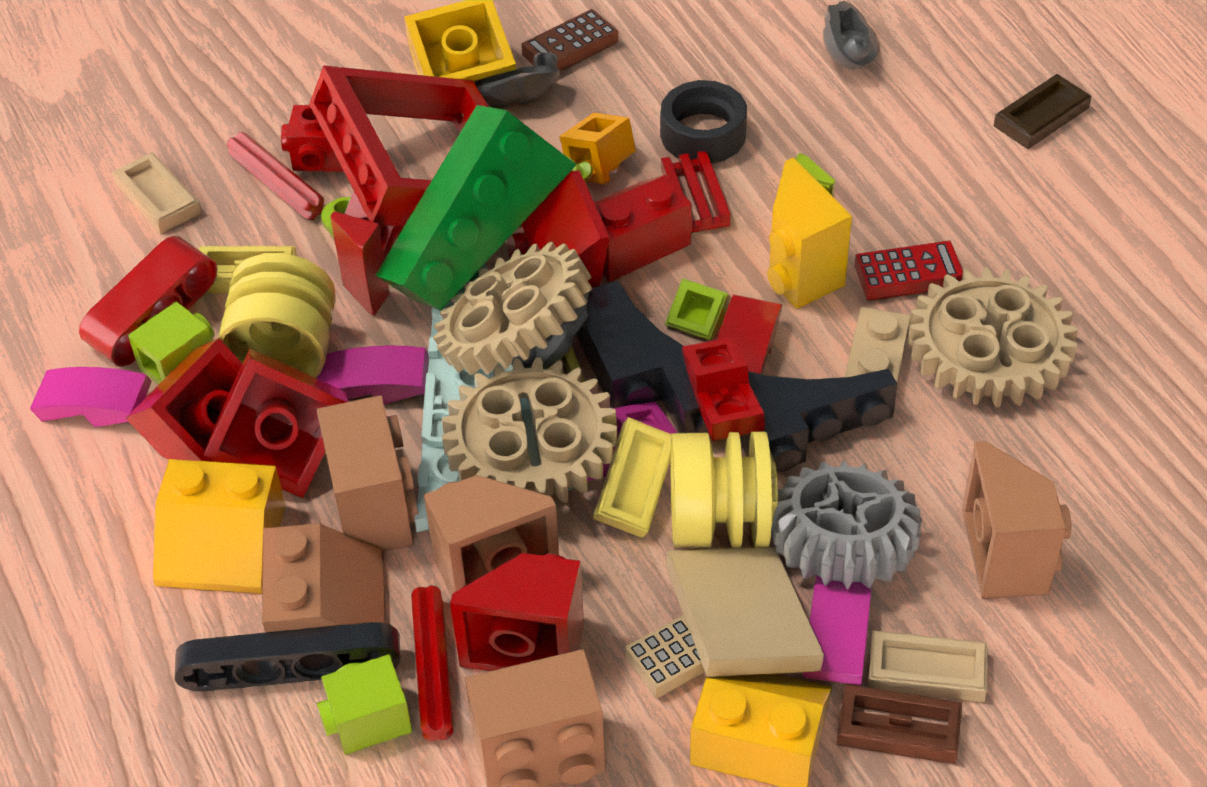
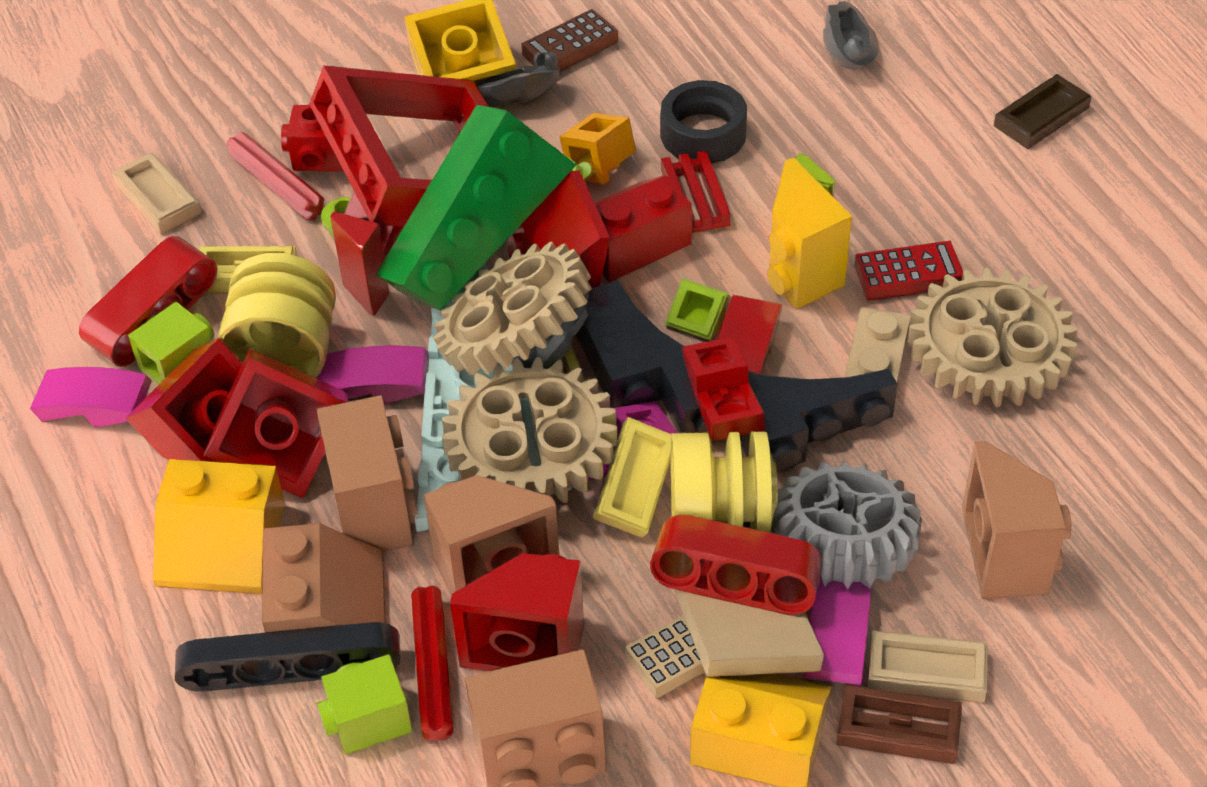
(711, 567): none -> red beam

